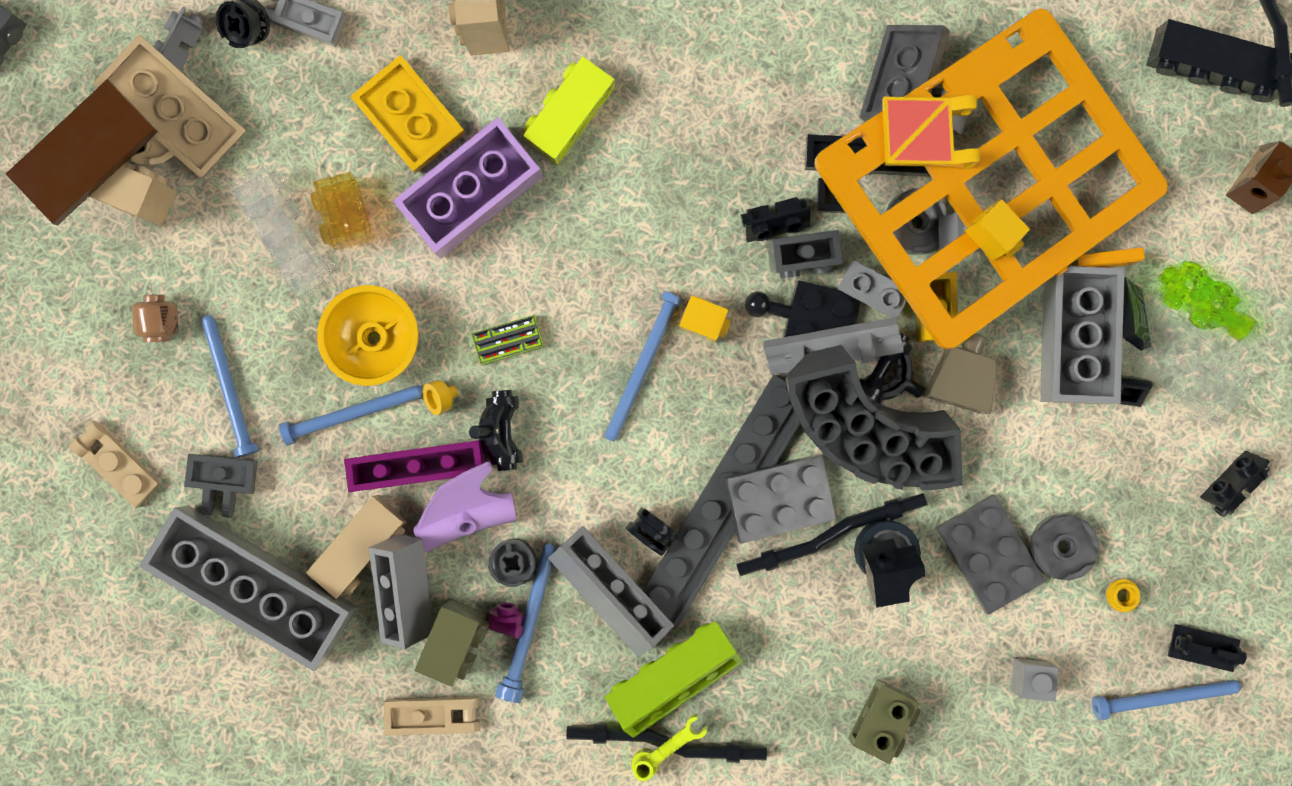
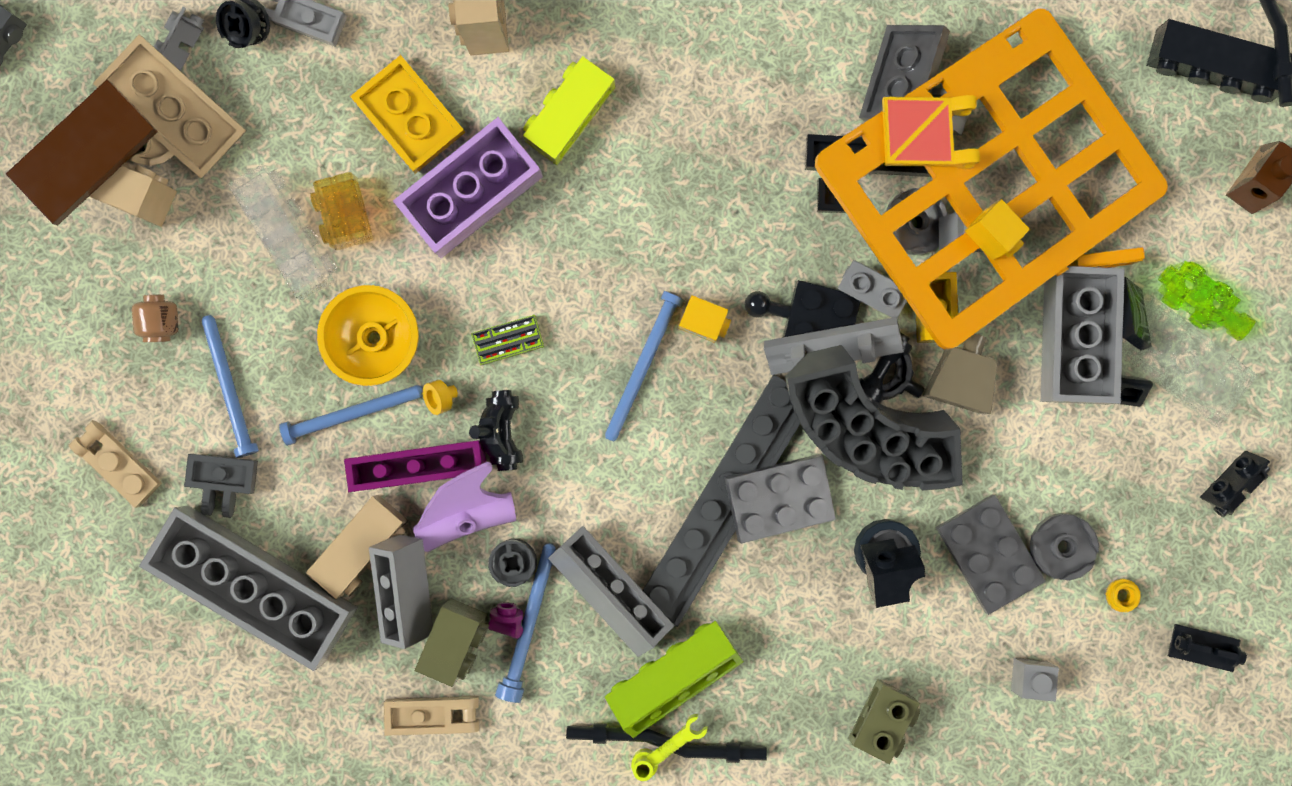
(652, 527): black wheel -> none
(790, 217): black hinge -> none
(804, 251): dark grey brick -> none
(891, 509): black bar -> none
(1103, 708): medium blue bar -> none

